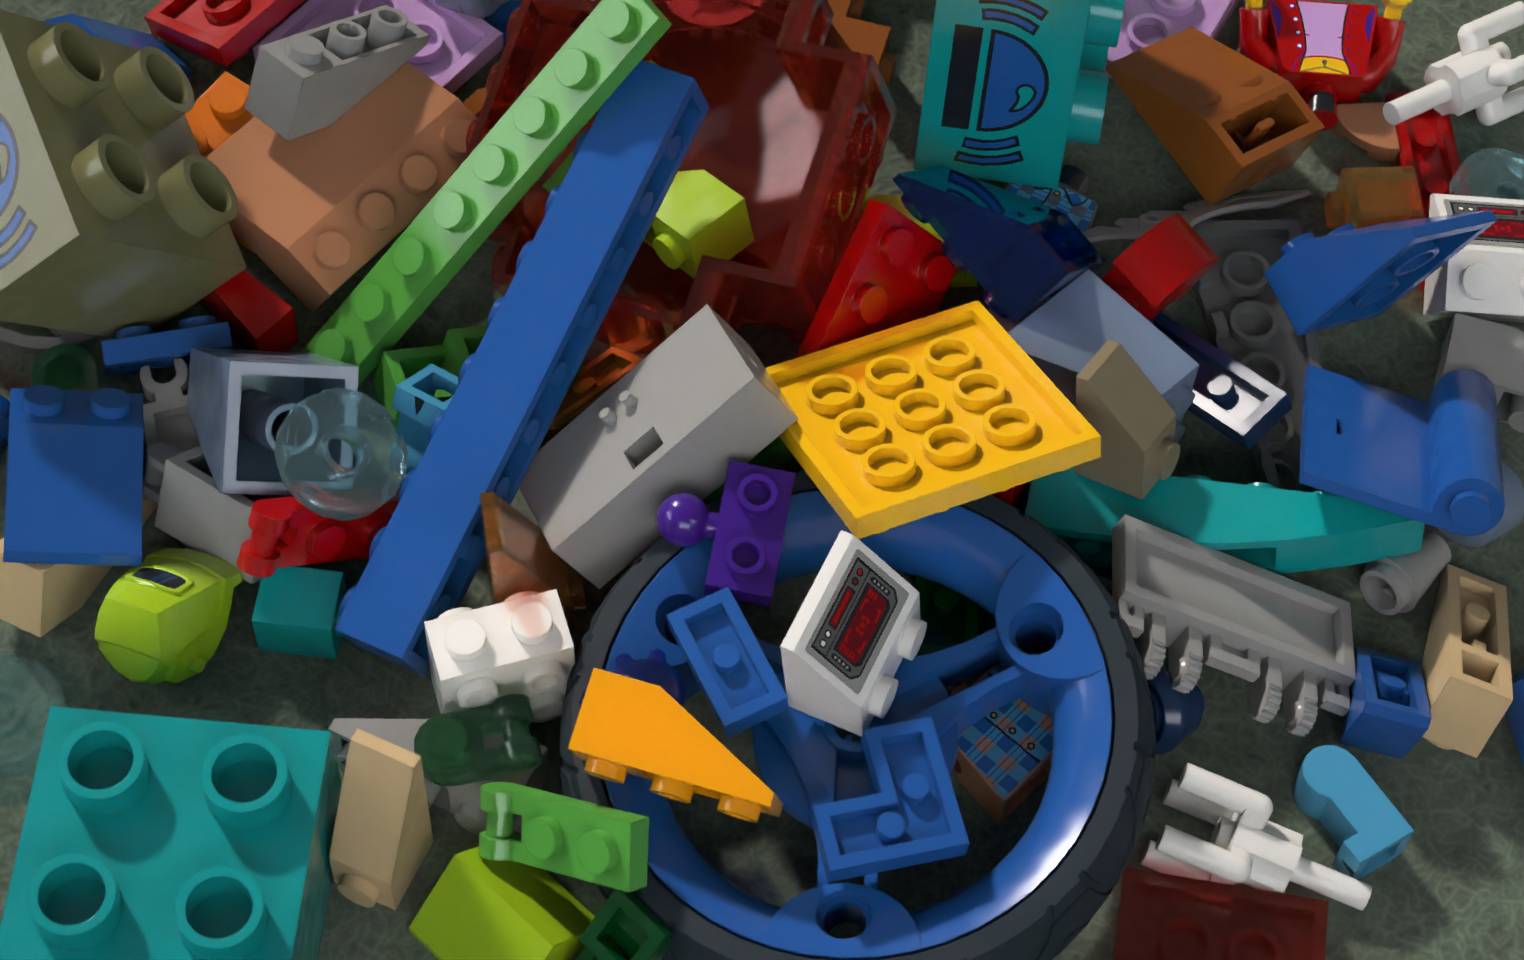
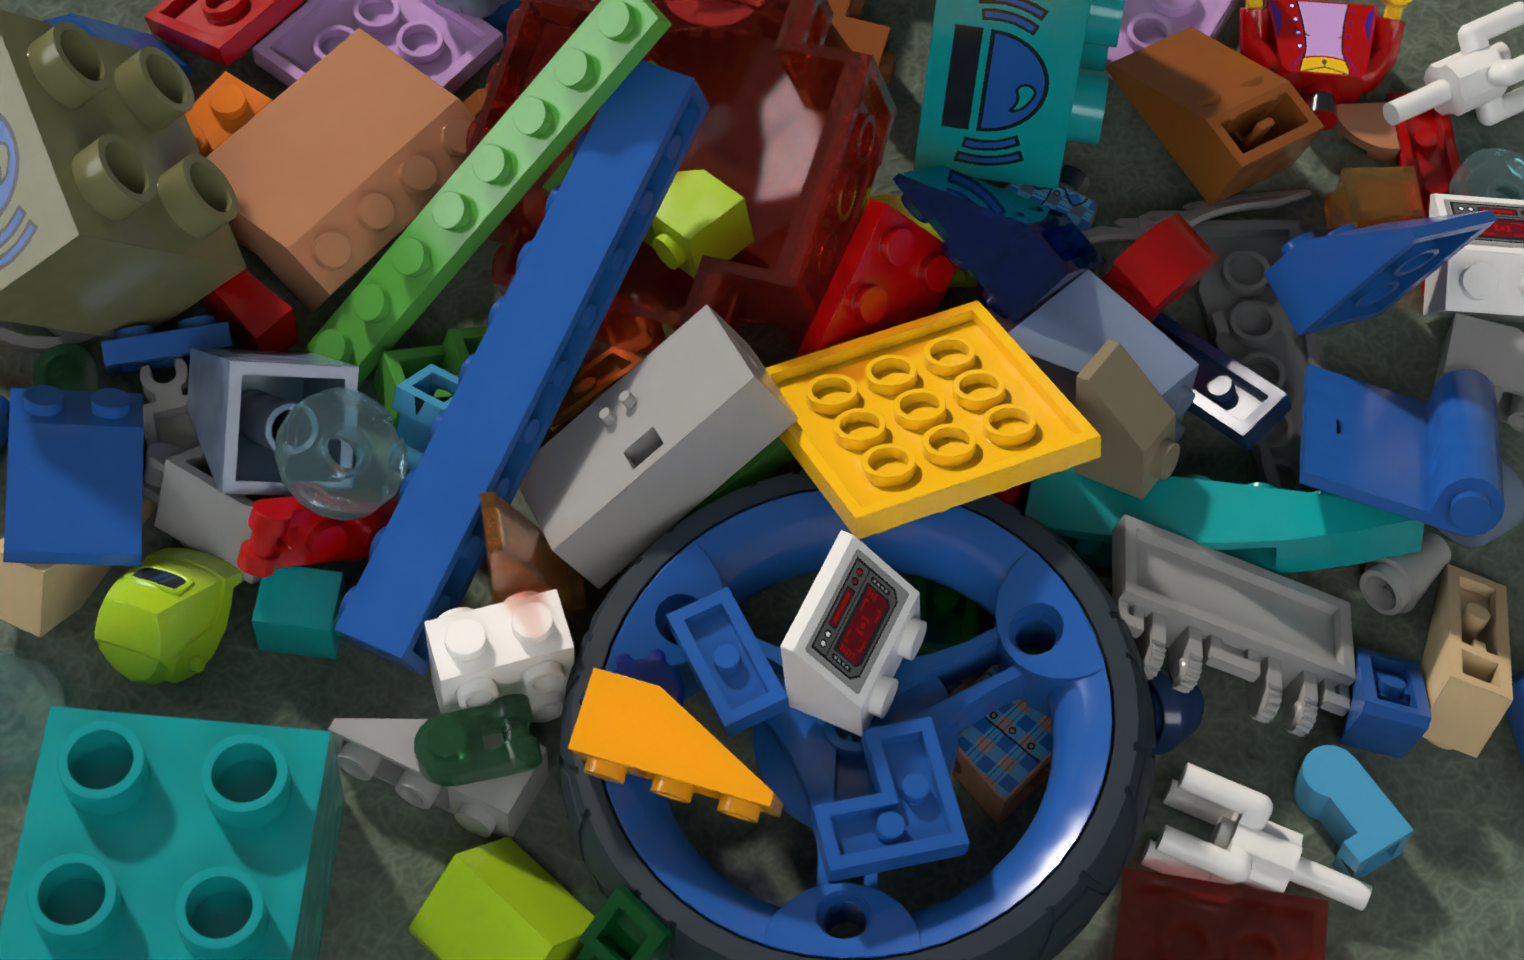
(327, 70): light grey slope -> none
(379, 822): tan slope -> none
(565, 835): bright green plate -> none
(744, 532): dark purple plate -> none

